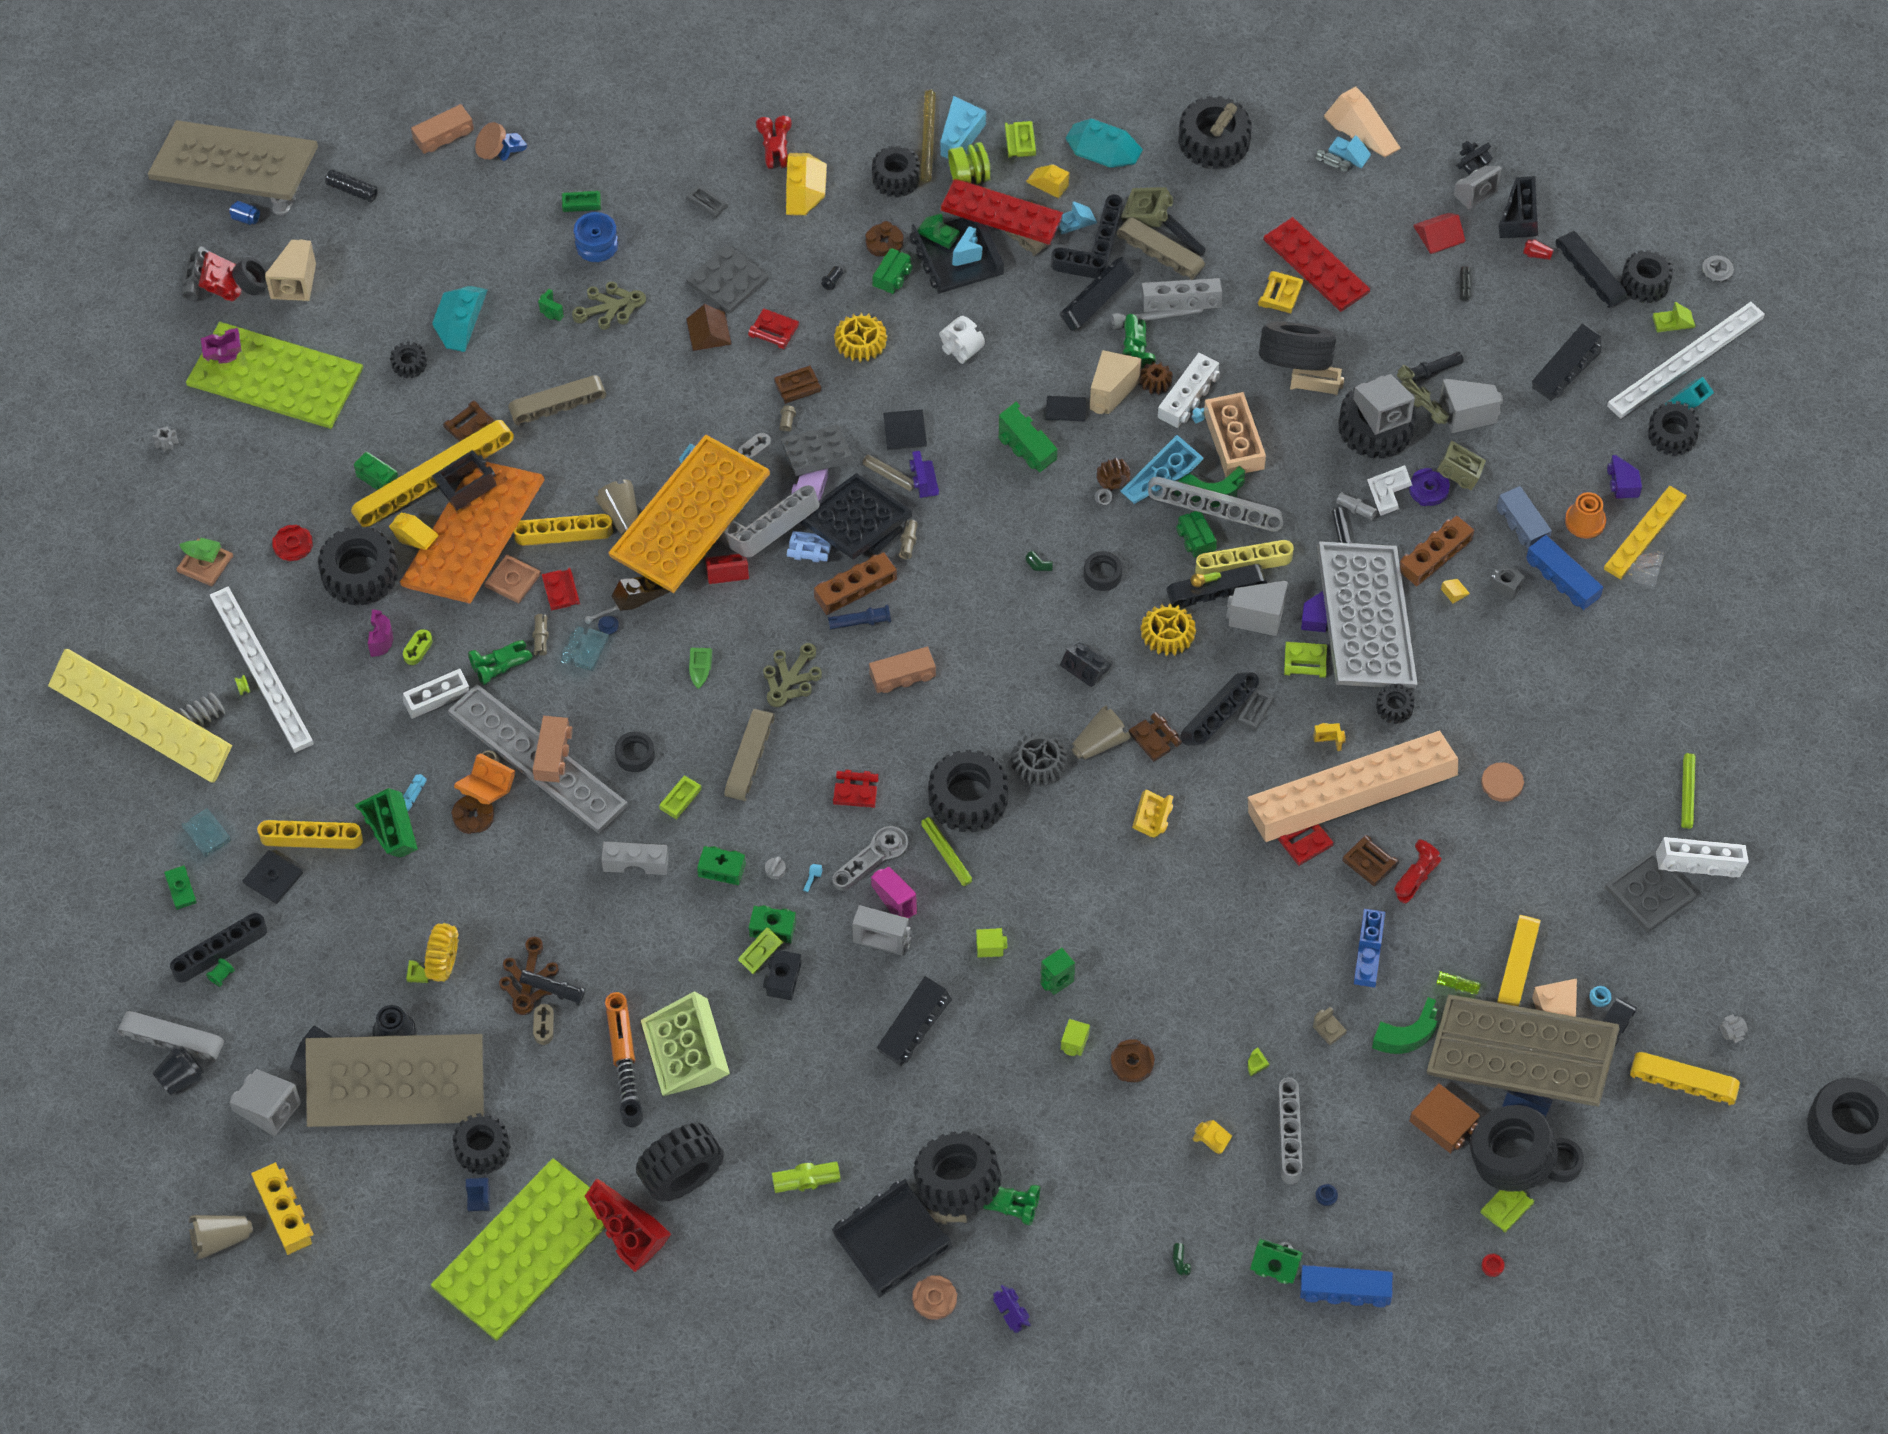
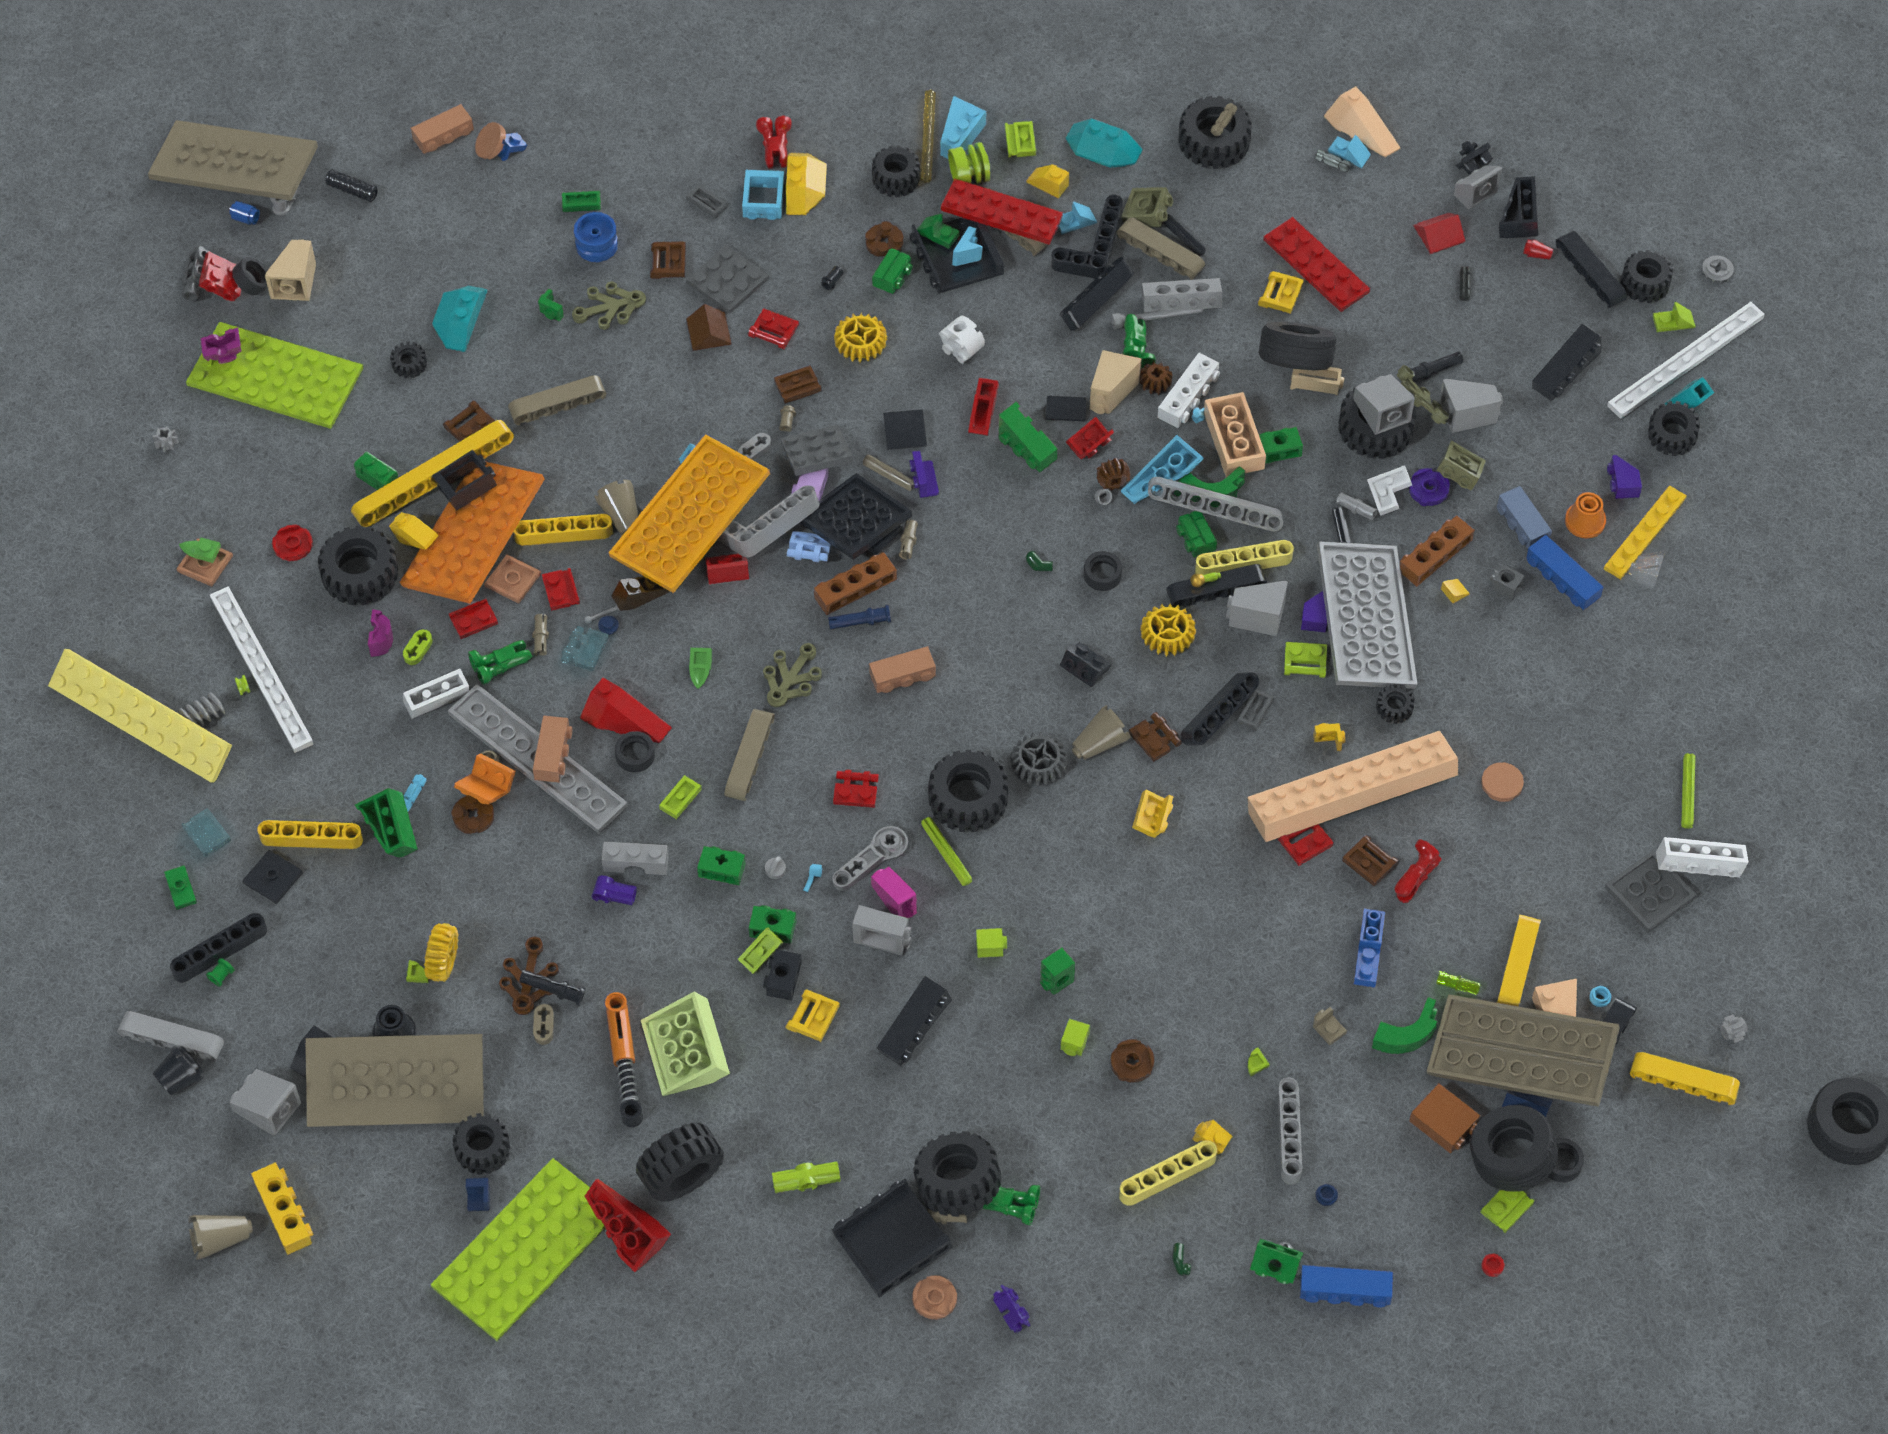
(473, 618): none -> red plate
(609, 890): none -> dark purple piece
(617, 711): none -> red wedge
(674, 259): none -> reddish brown plate
(765, 179): none -> medium azure window
(819, 1017): none -> yellow plate
(983, 406): none -> red slope
(1088, 438): none -> red bracket
(1173, 1164): none -> light yellow beam
(1290, 446): none -> green brick

